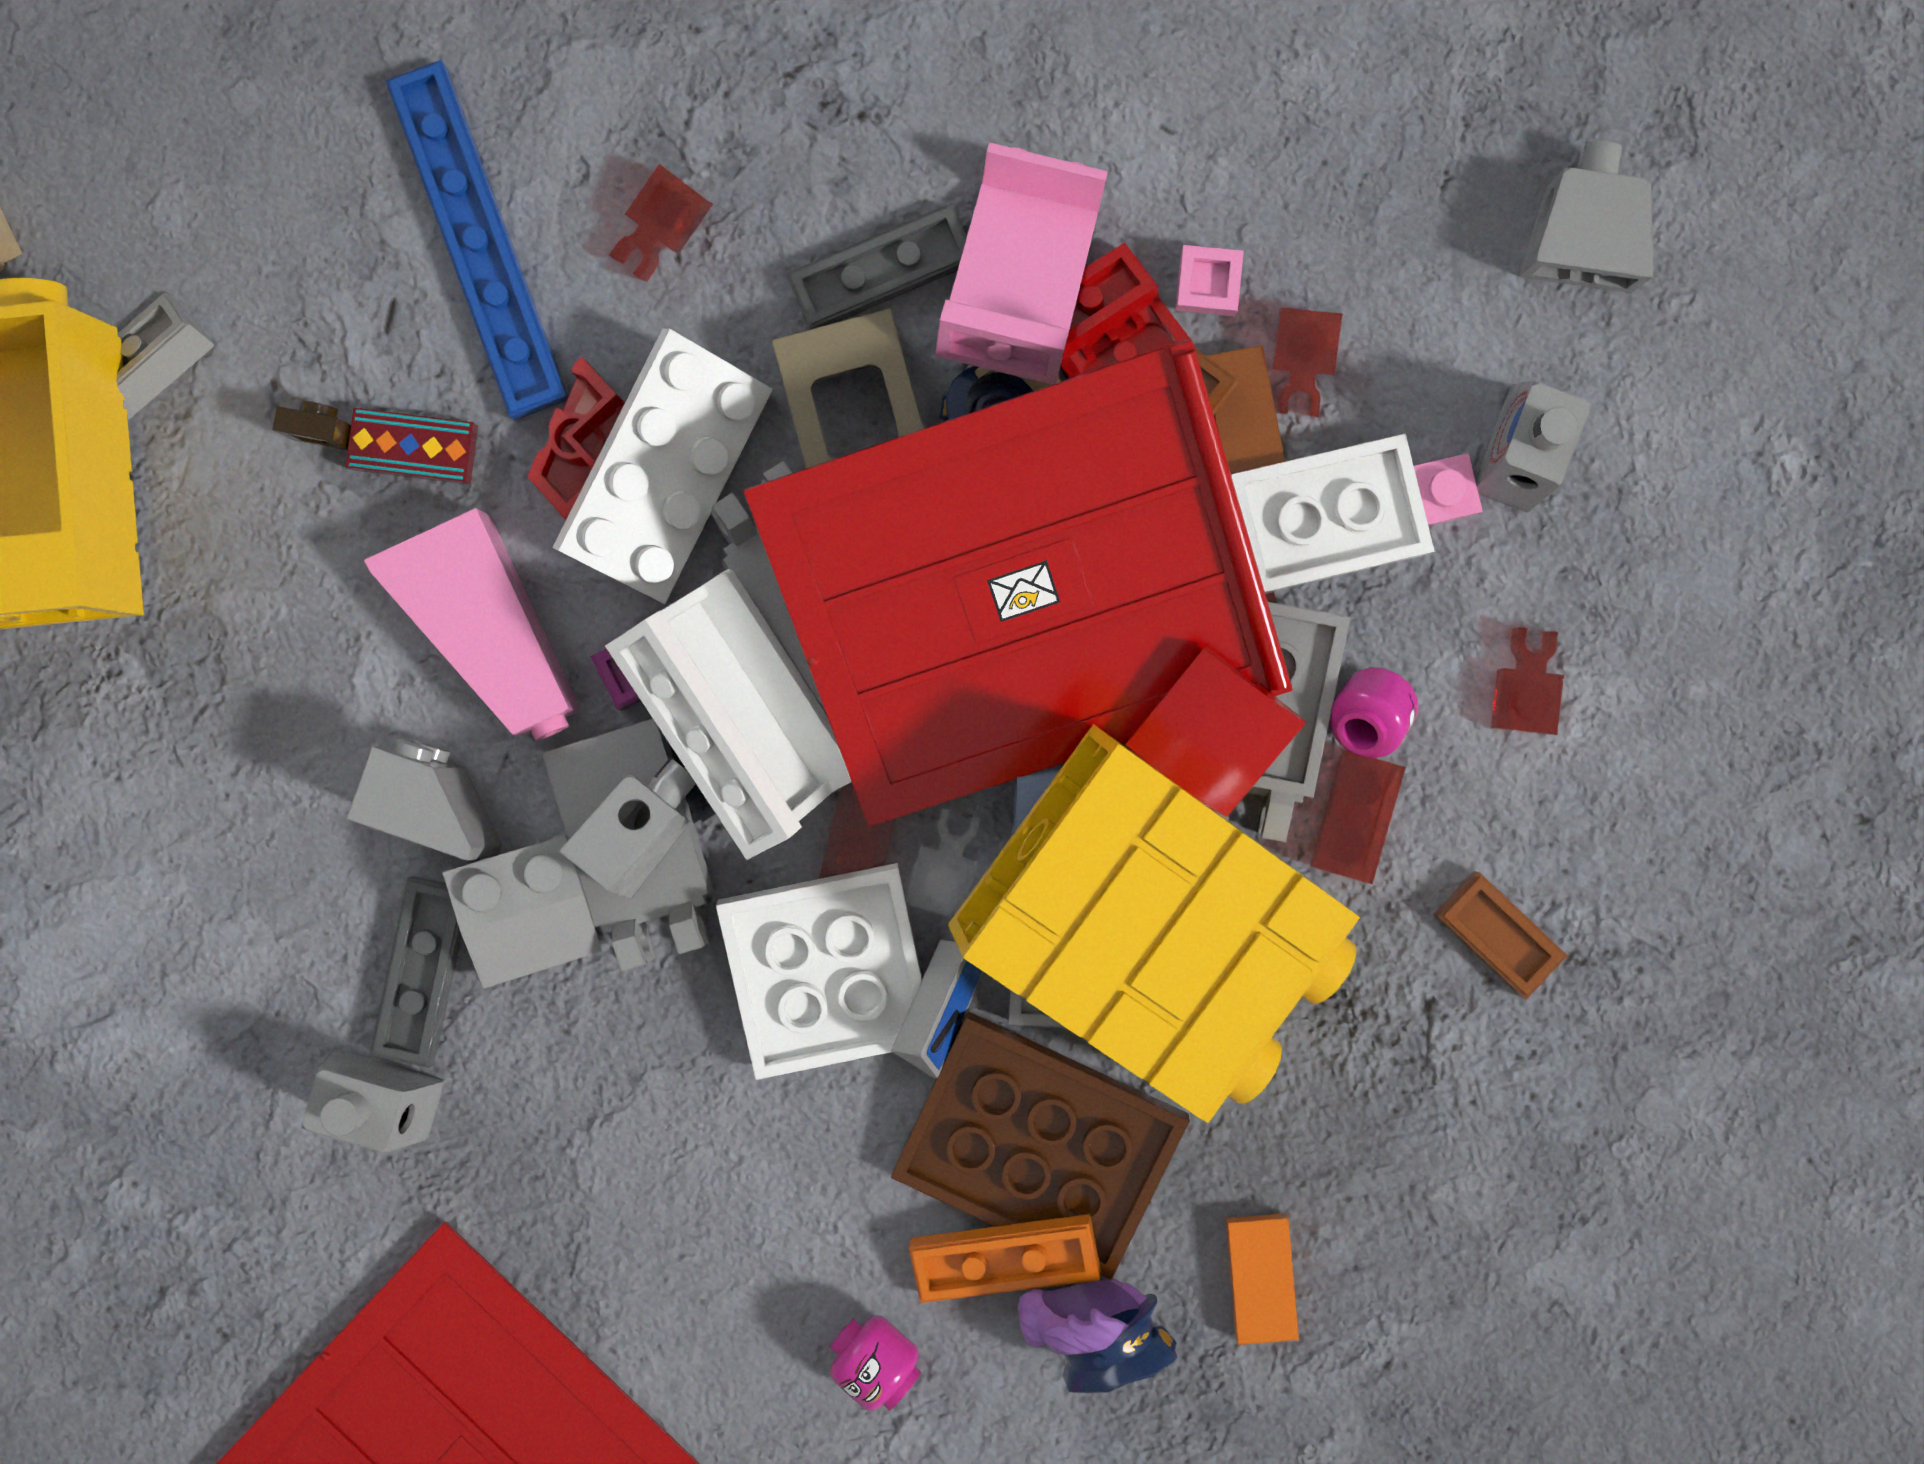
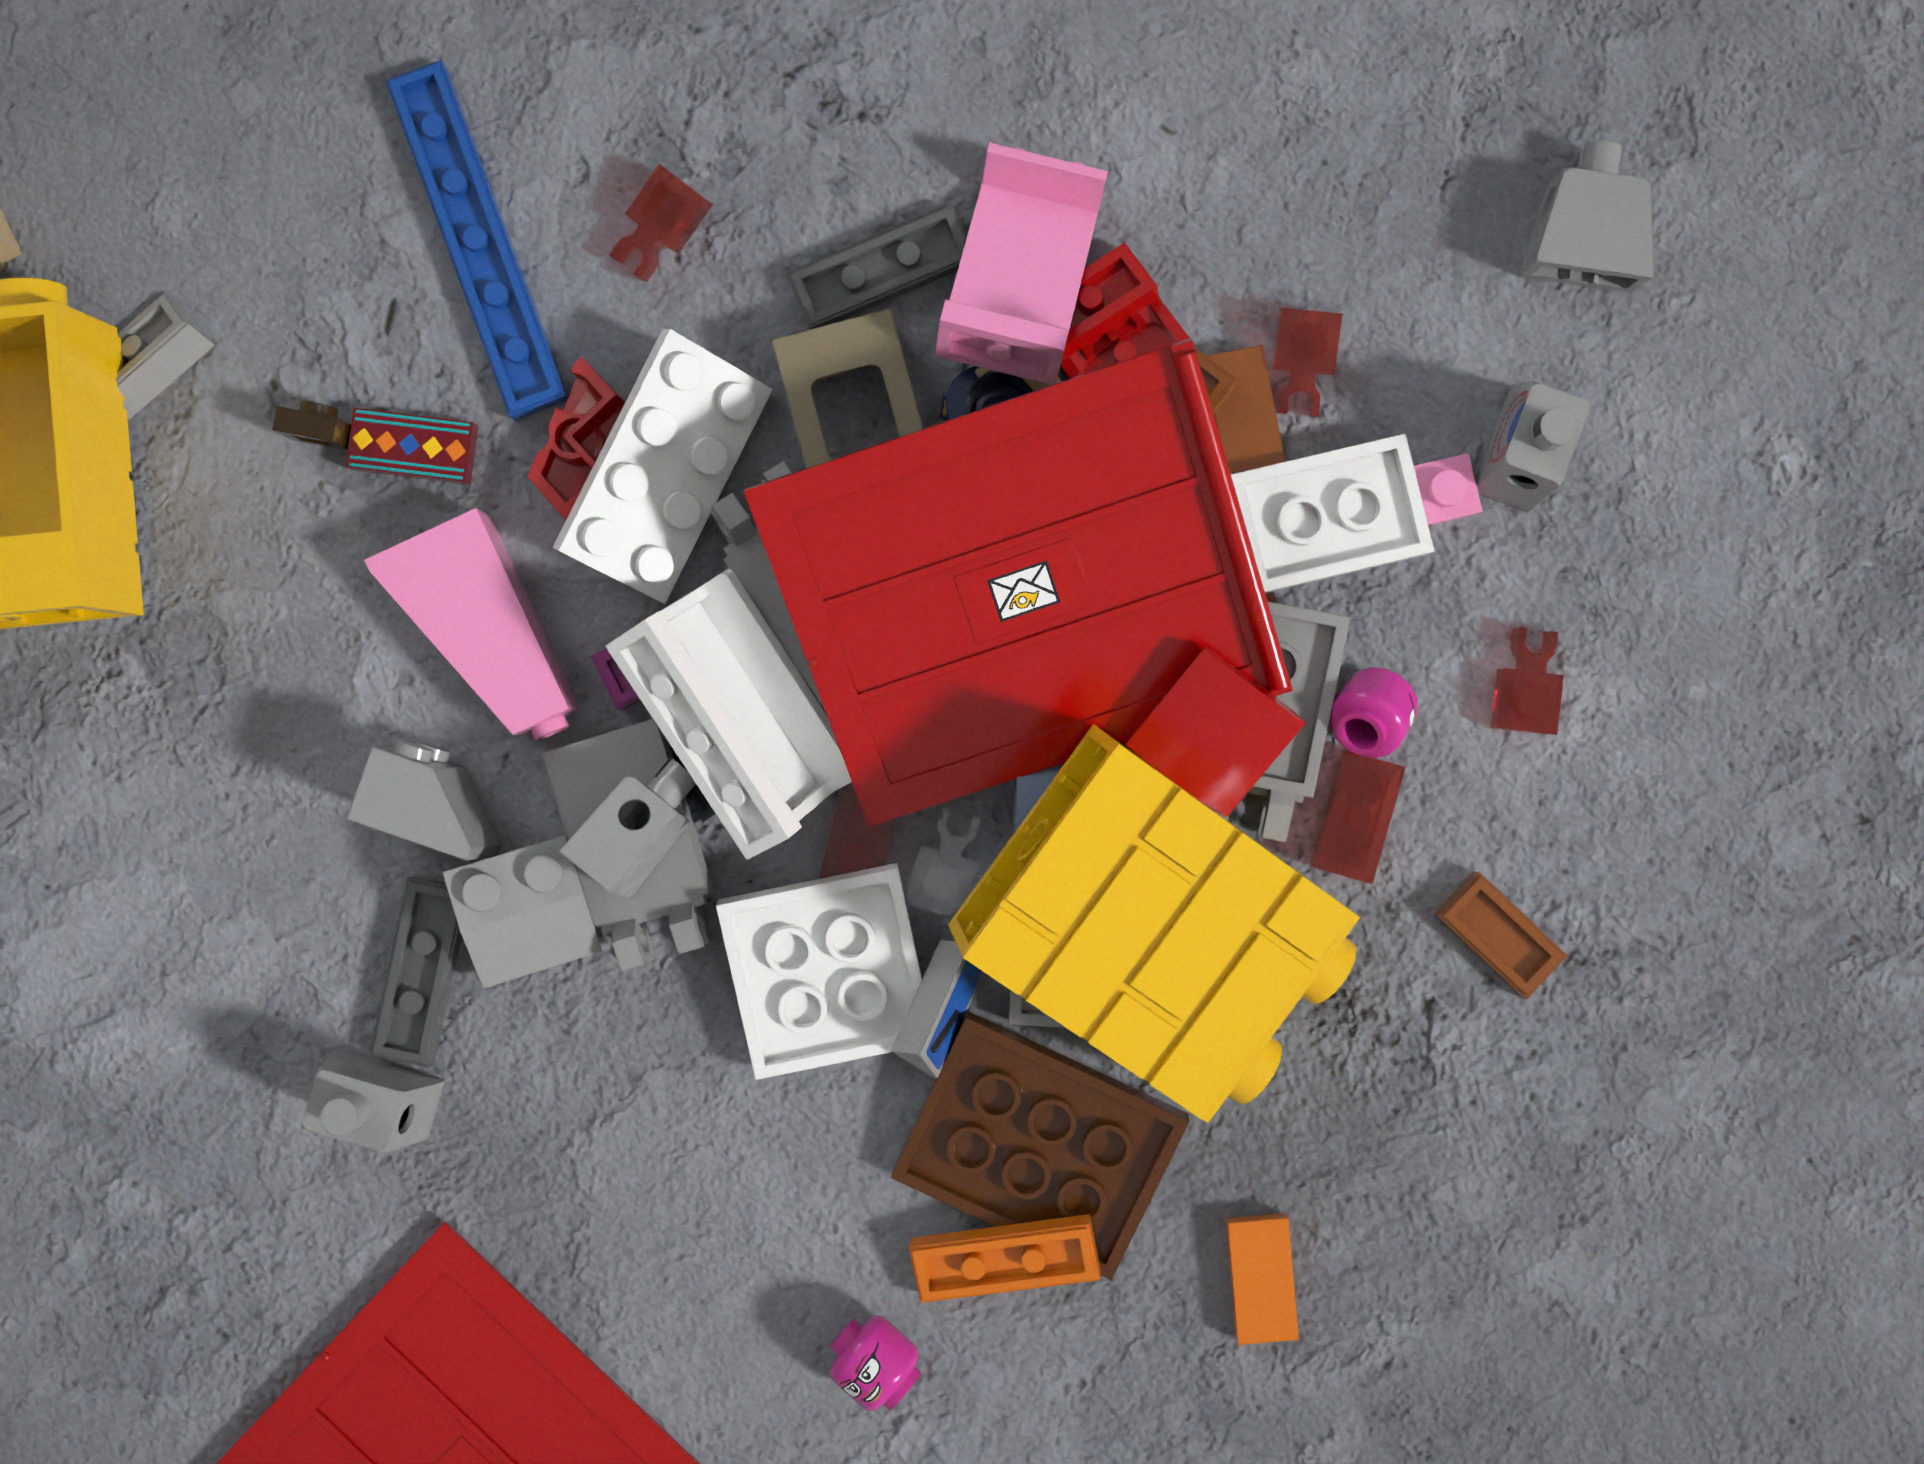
(1100, 1330): piece -> none
(1209, 280): bright pink plate -> none

